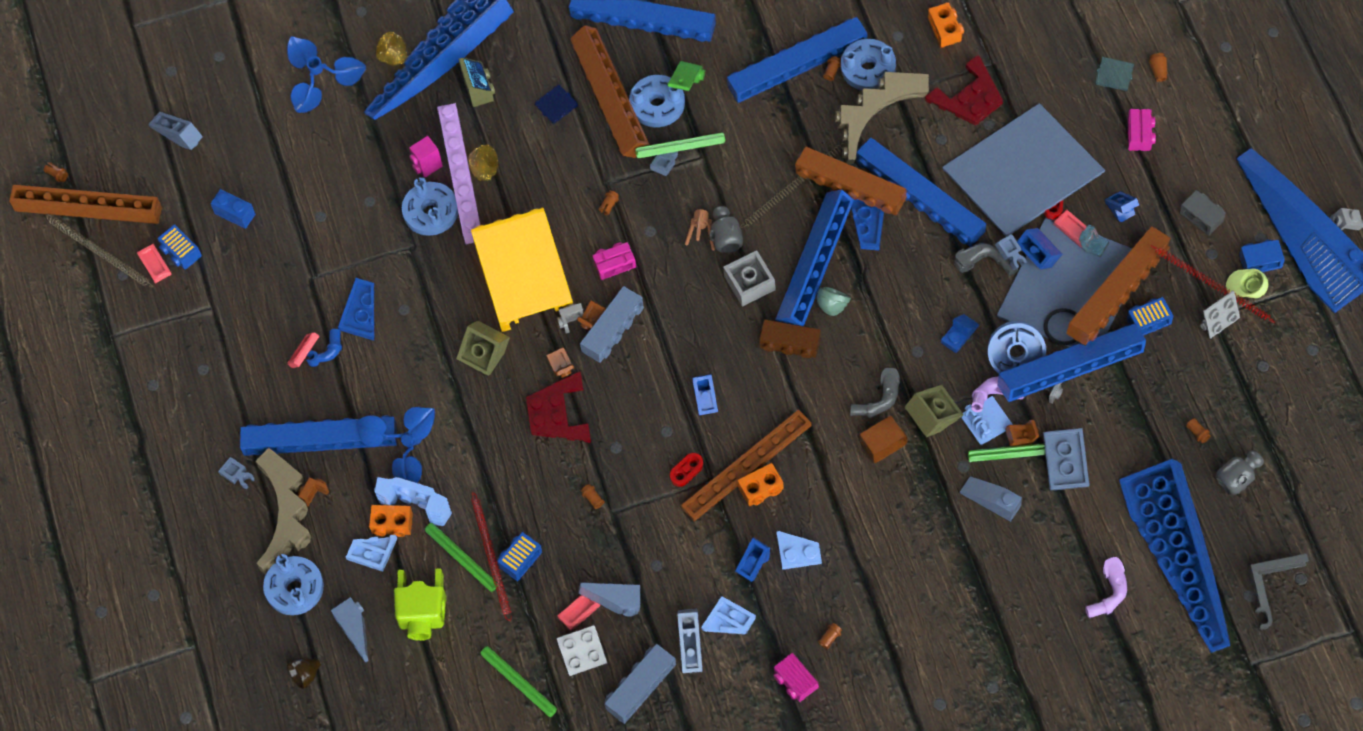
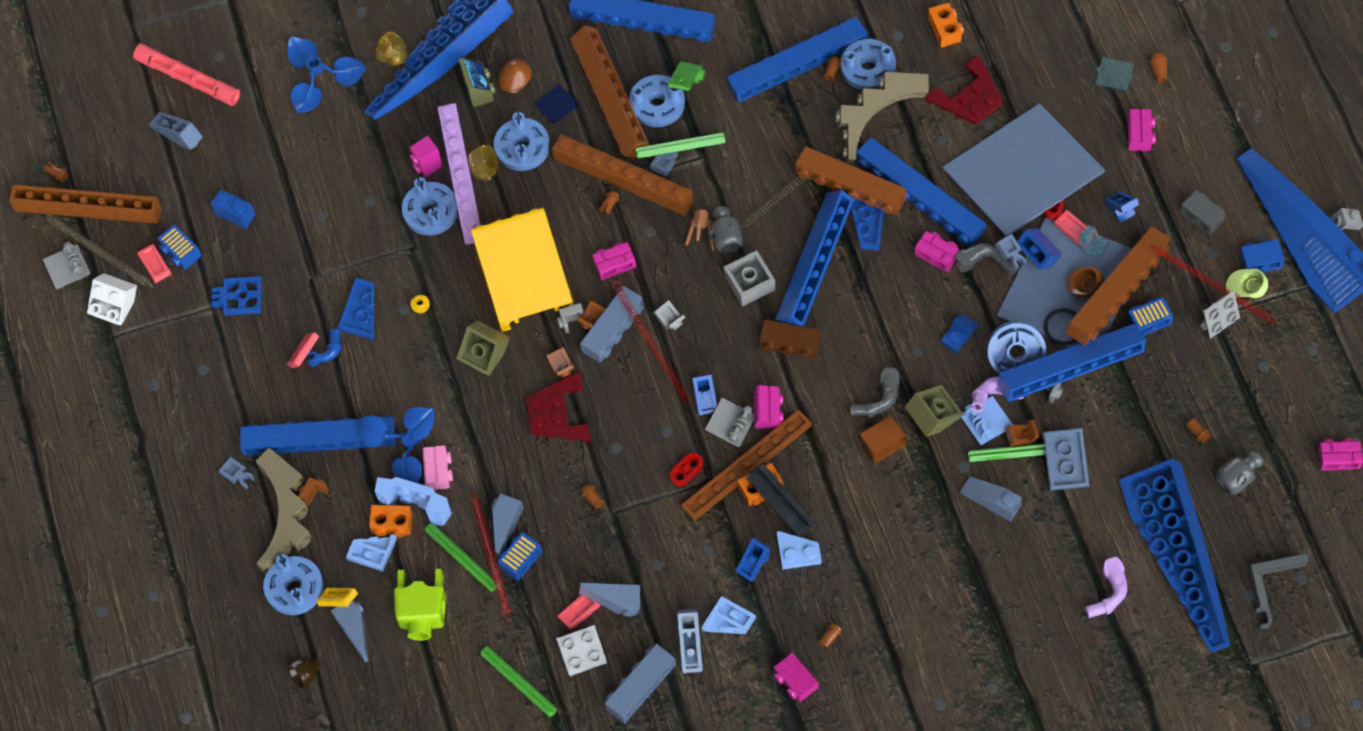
(66, 266): none -> light grey hinge
(111, 298): none -> white slope
(186, 74): none -> coral piece
(222, 295): none -> blue piece
(337, 597): none -> yellow tile
(420, 308): none -> yellow plate
(436, 467): none -> bright pink brick
(505, 518): none -> sand blue slope
(514, 75): none -> dark orange hat
(521, 131): none -> medium blue piece
(623, 175): none -> dark orange brick
(661, 361): none -> red piece
(669, 316): none -> light grey bracket
(730, 422): none -> light grey hinge
(767, 407): none -> dark pink brick
(780, 500): none -> black fence
(832, 300): sand green hat -> none
(936, 251): none -> dark pink brick
(1085, 281): none -> dark orange hat
(1340, 455): none -> dark pink brick

